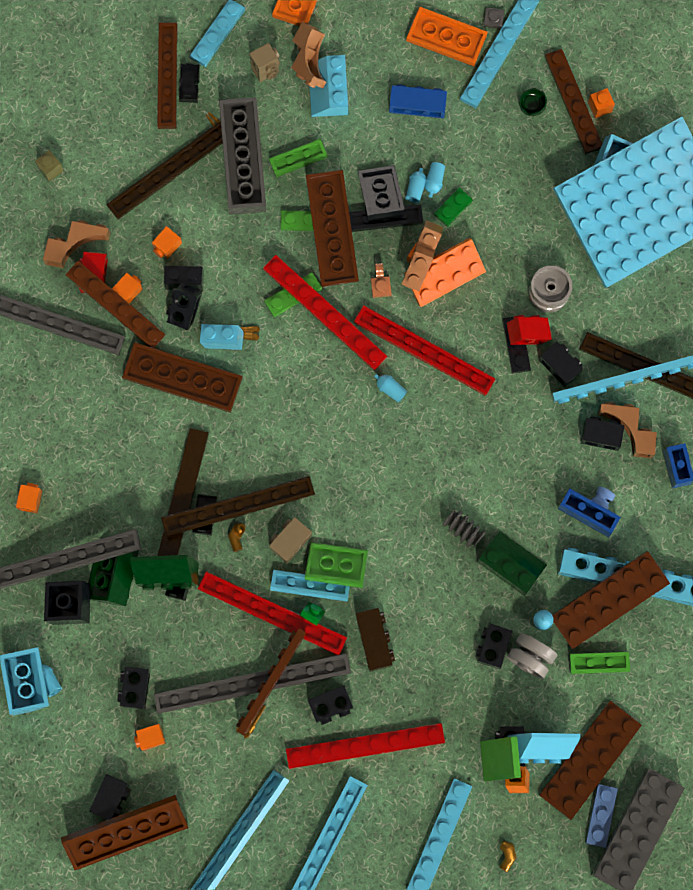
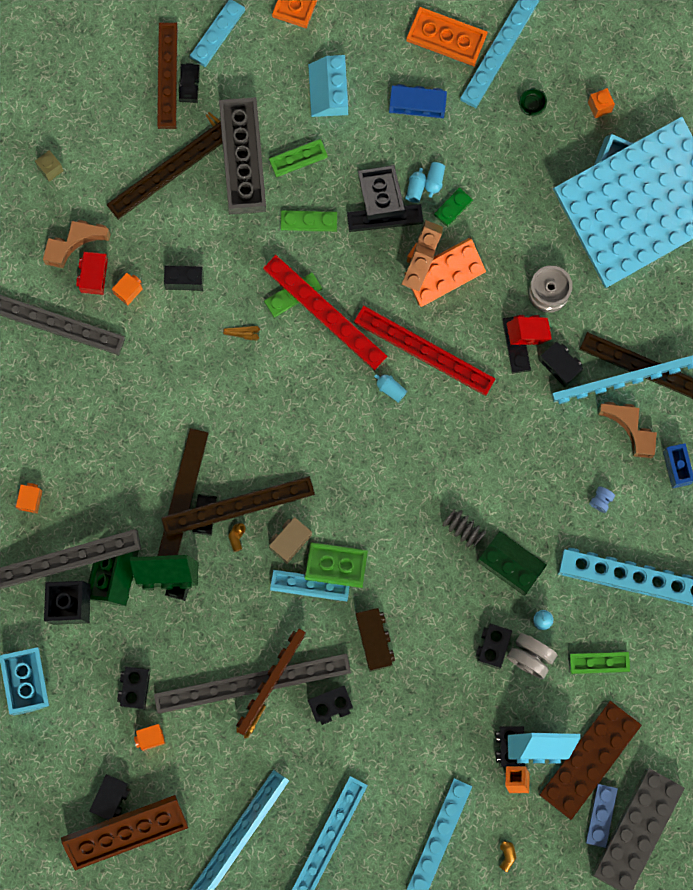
(51, 682): medium azure piece -> none
(115, 304): reddish brown plate -> none
(166, 243): orange brick -> none
(182, 377): reddish brown plate -> none
(186, 307): black brick -> none
(221, 336): medium azure brick -> none
(265, 62): dark tan brick -> none
(271, 613): red plate -> none
(306, 63): medium nougat arch -> none
(312, 613): green plate -> none
(332, 228): reddish brown plate -> none
(365, 746): red plate -> none
(380, 285): nougat plate -> none
(493, 18): flat silver plate -> none
(500, 759): bright green tile -> none
(573, 101): reddish brown plate -> none
(589, 512): blue brick -> none
(602, 433): black brick -> none
(610, 599): reddish brown plate -> none

